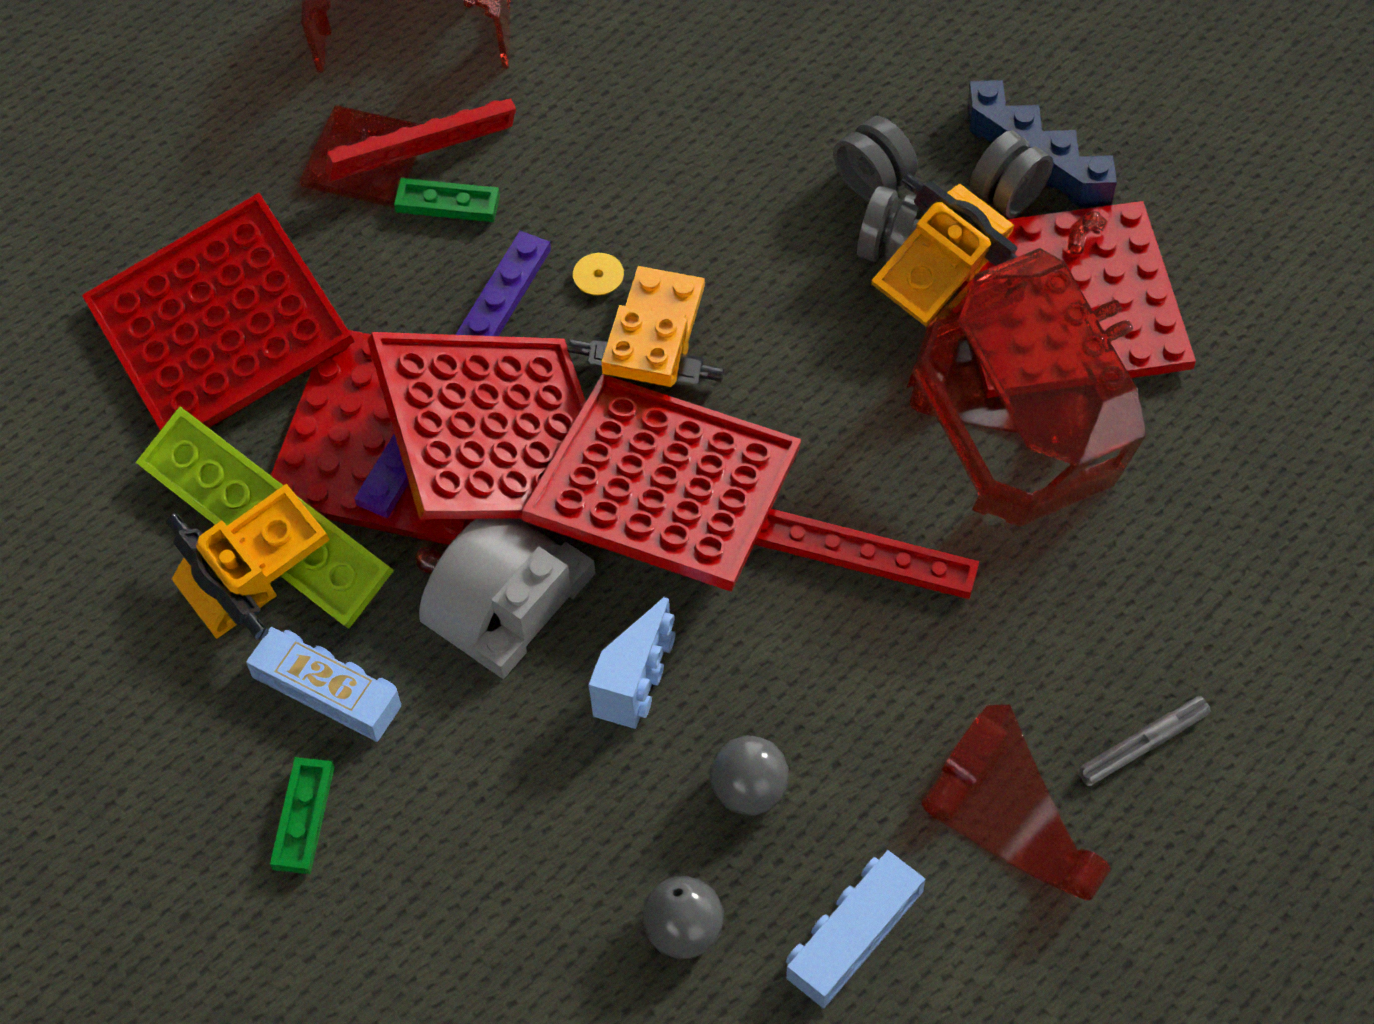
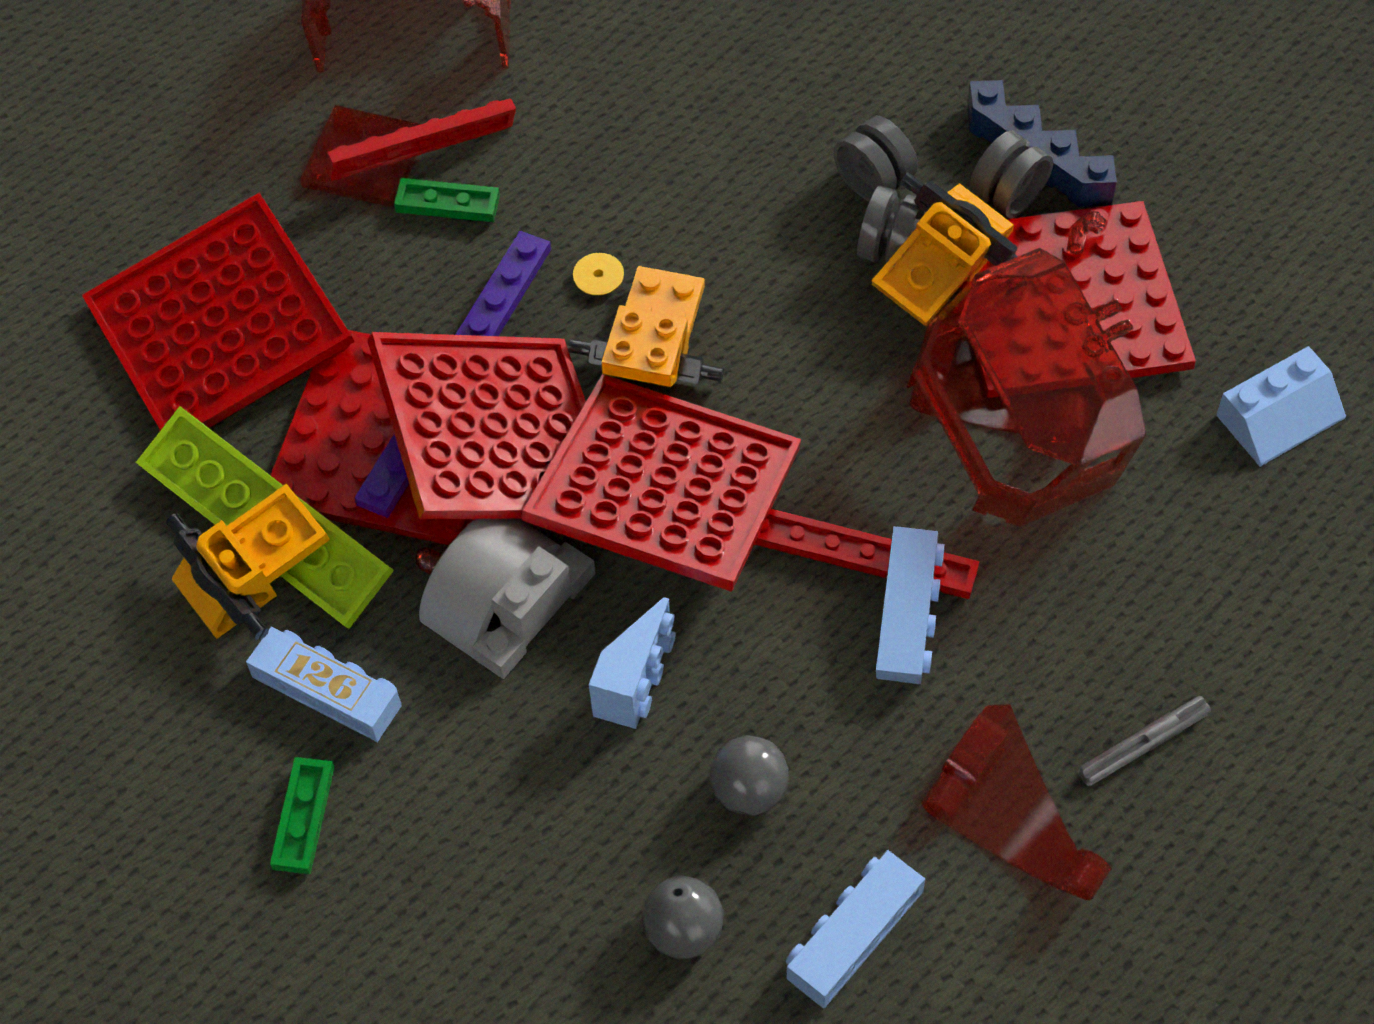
(907, 605): none -> light blue brick
(1282, 406): none -> light blue slope

